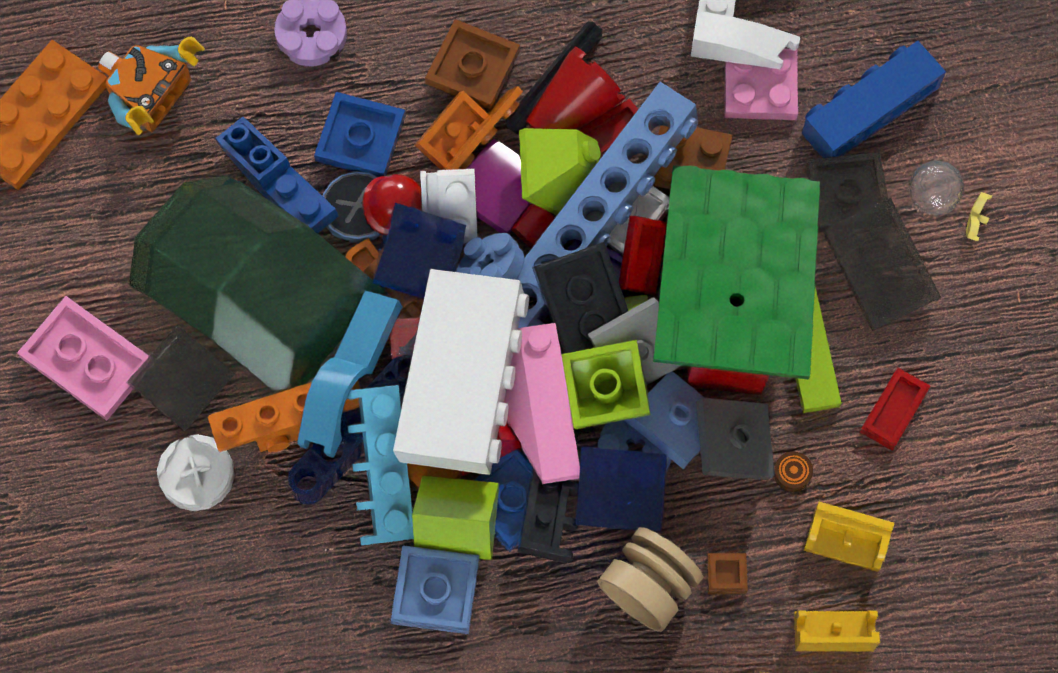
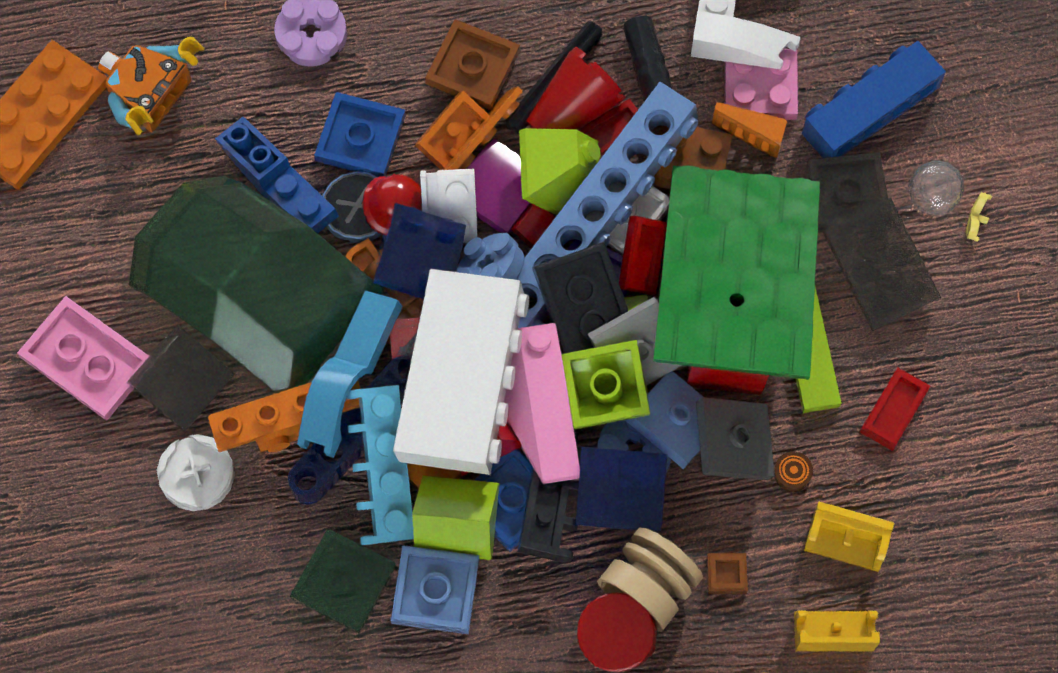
(343, 581): none -> clear green plate
(616, 632): none -> red tile
(646, 54): none -> black axle
(752, 127): none -> orange slope

